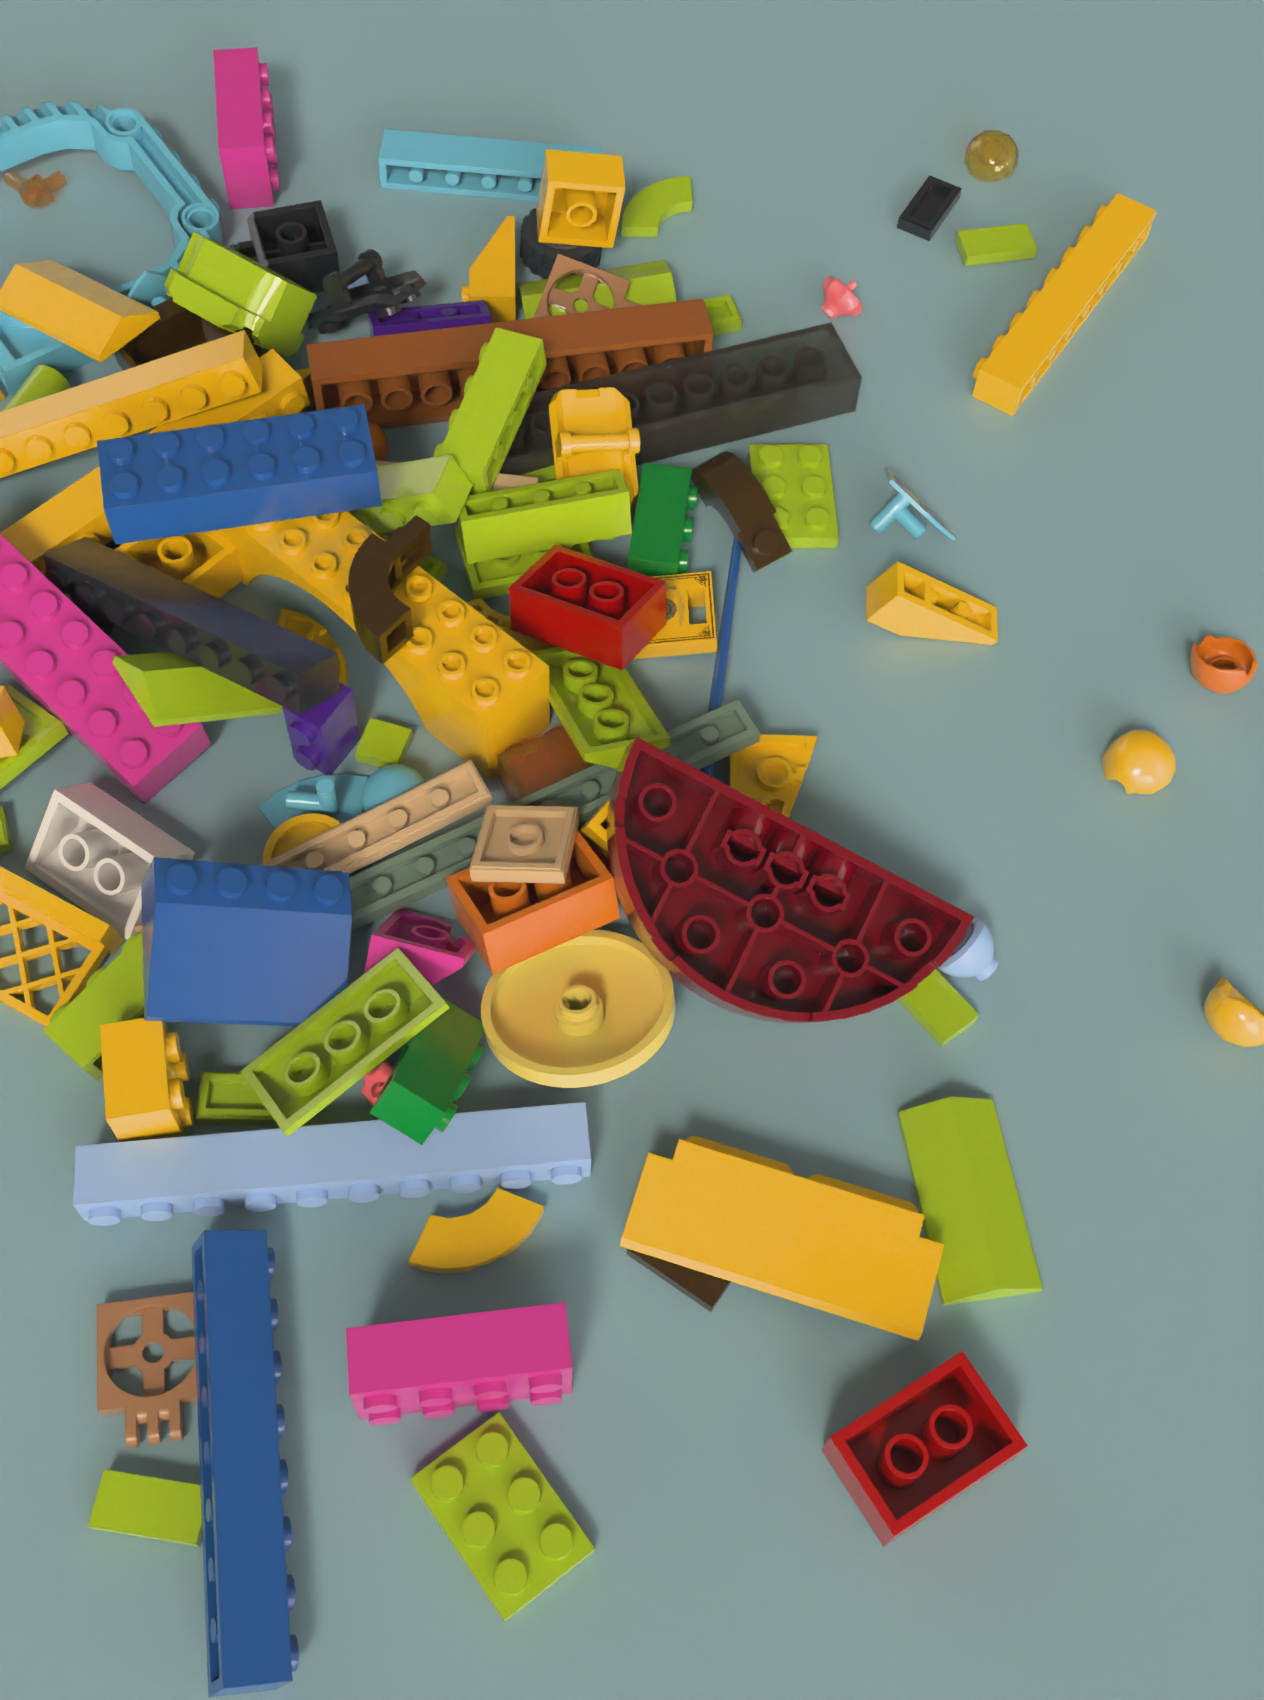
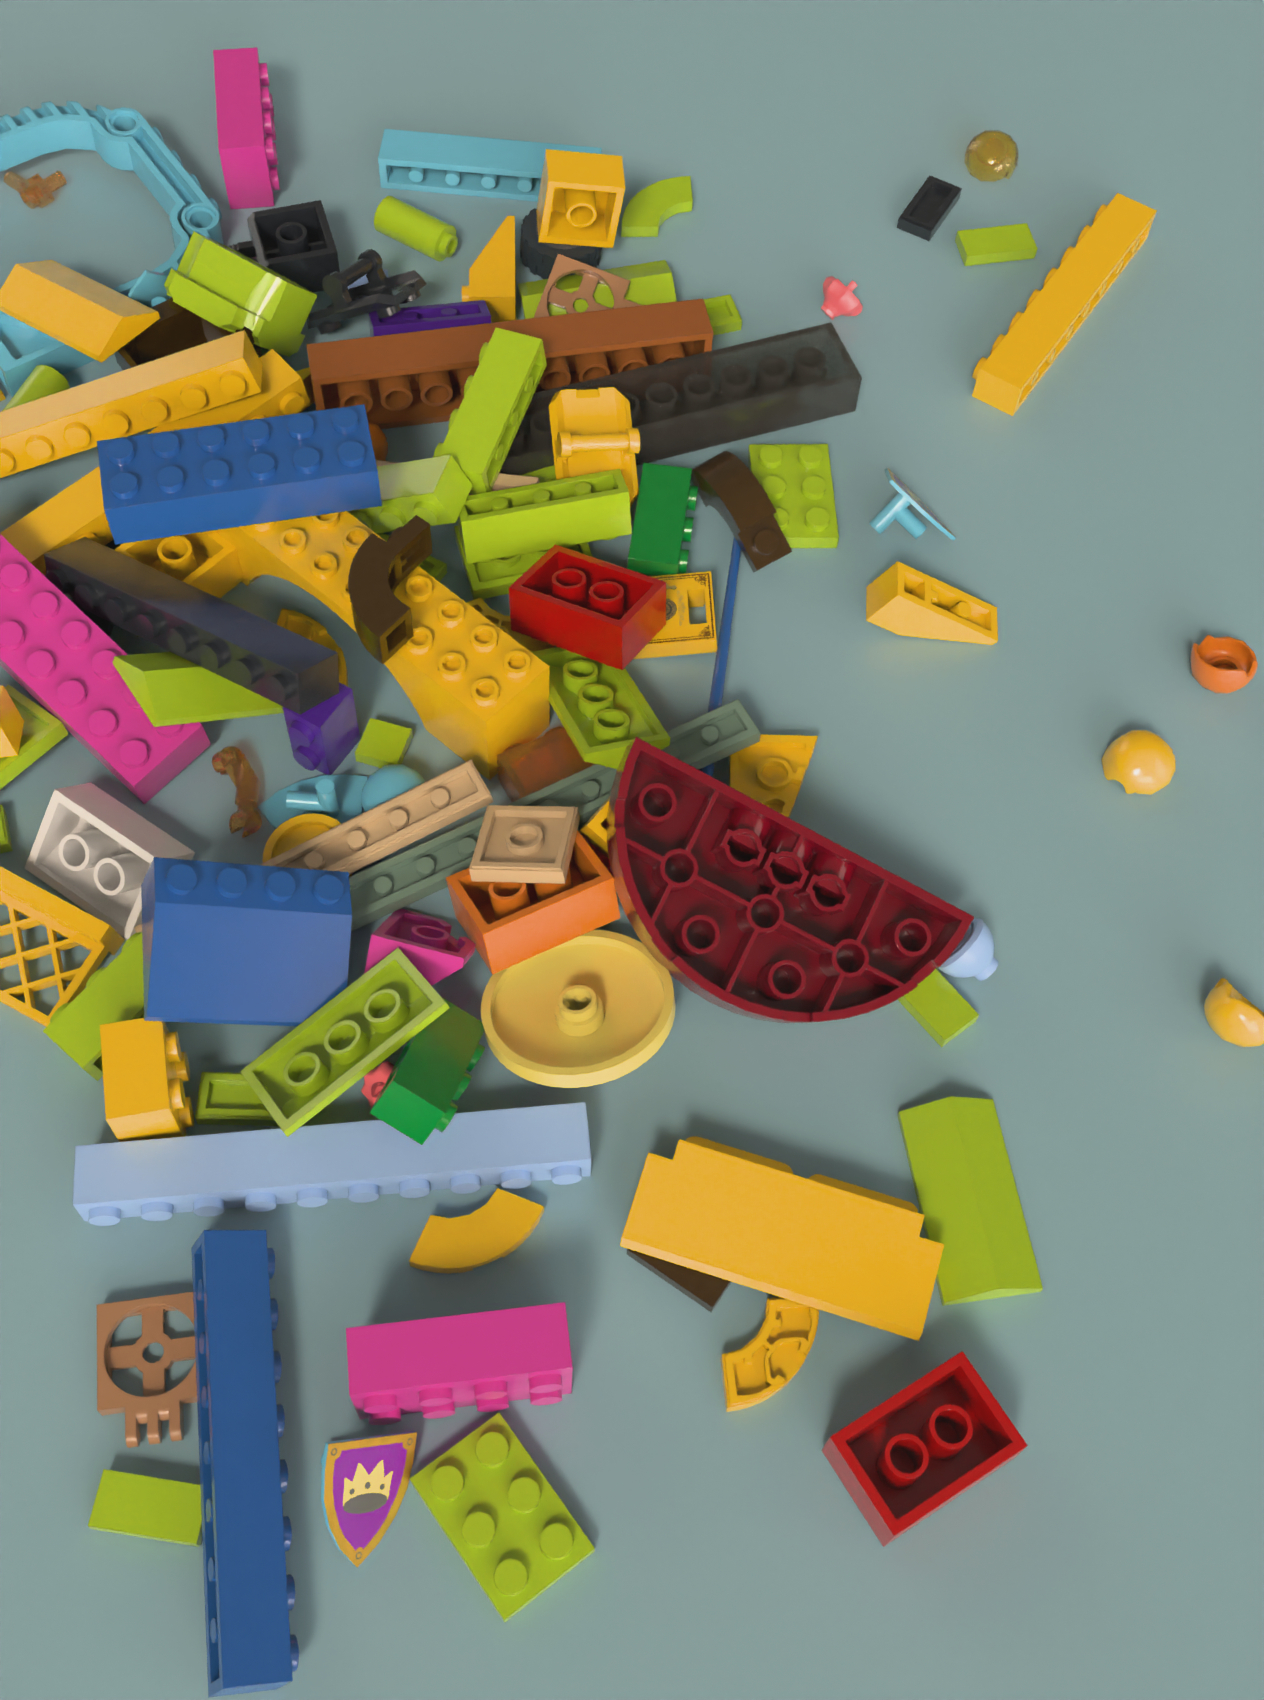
(234, 763): none -> clear orange arm
(364, 1489): none -> shield
(415, 228): none -> lime brick
(771, 1357): none -> yellow tile

